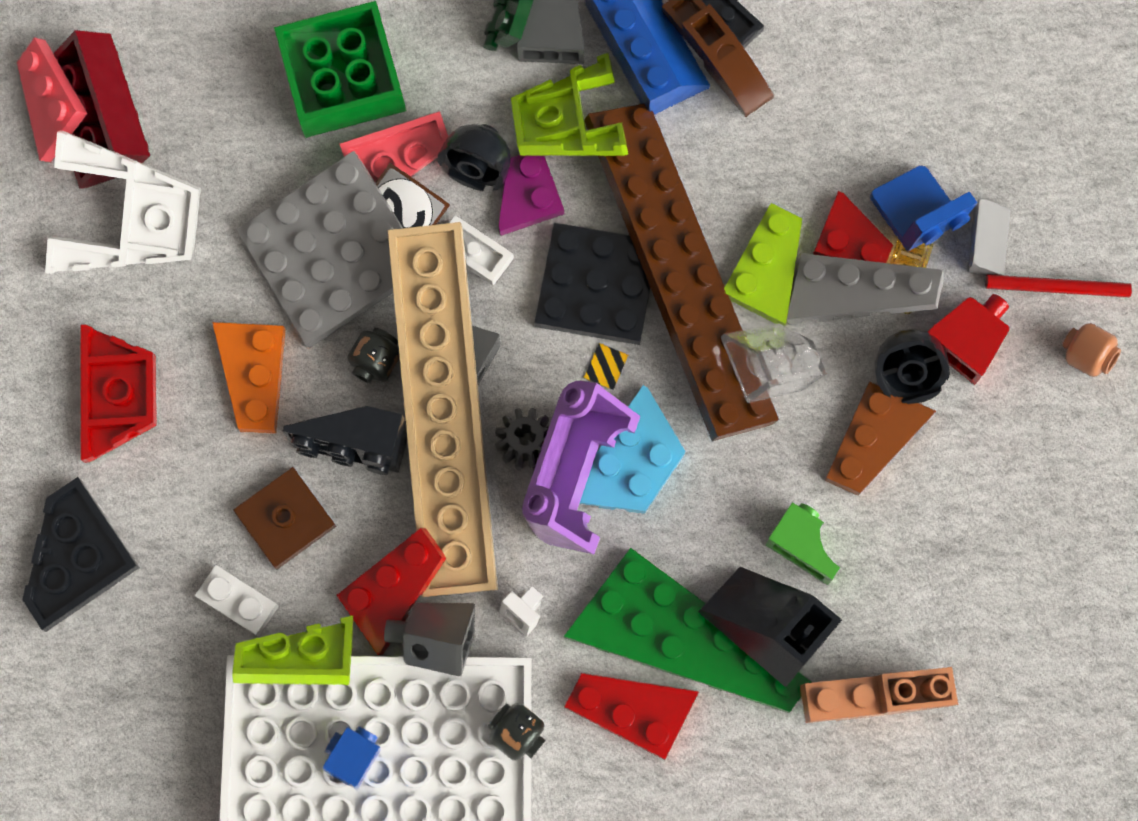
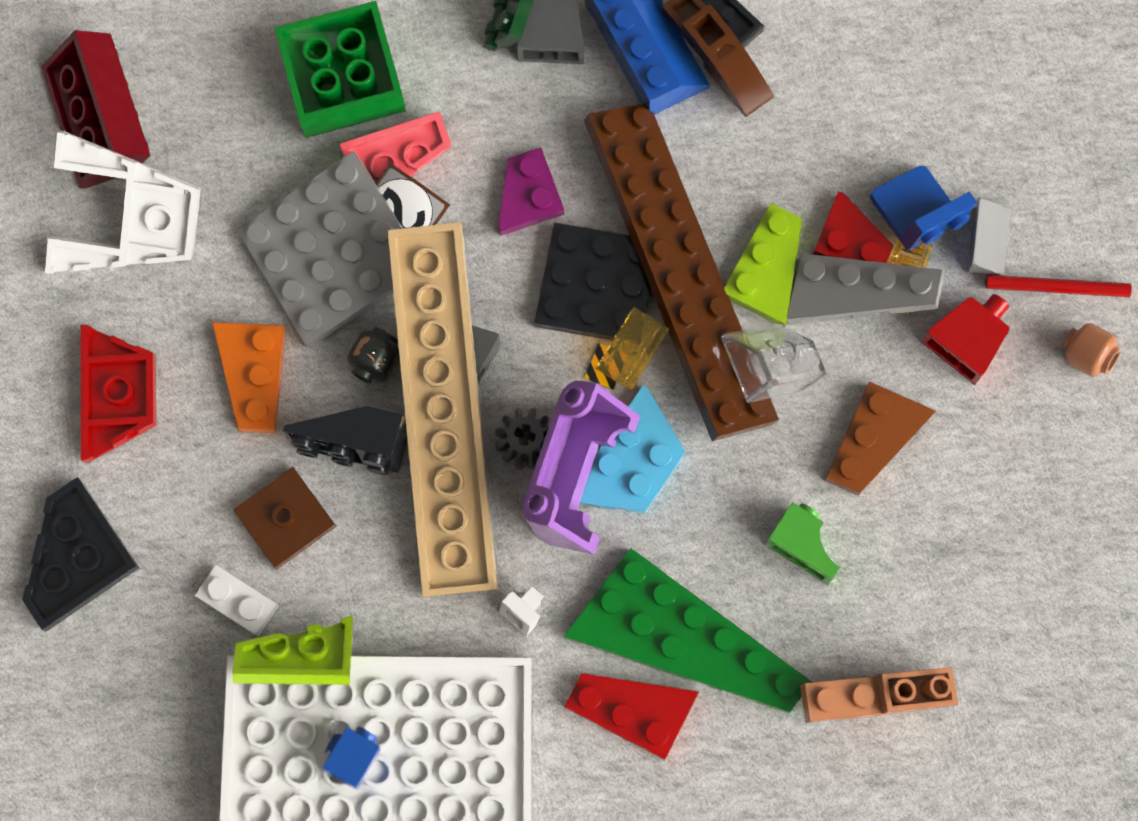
(48, 97): coral wing -> none
(392, 586): red wing -> none
(435, 636): dark grey torso -> none
(476, 156): black cylinder -> none
(483, 254): white plate -> none
(516, 731): pearl dark grey head -> none
(552, 118): lime wing -> none
(632, 348): none -> clear yellow slope
(770, 621): black slope -> none
(912, 366): black cylinder -> none

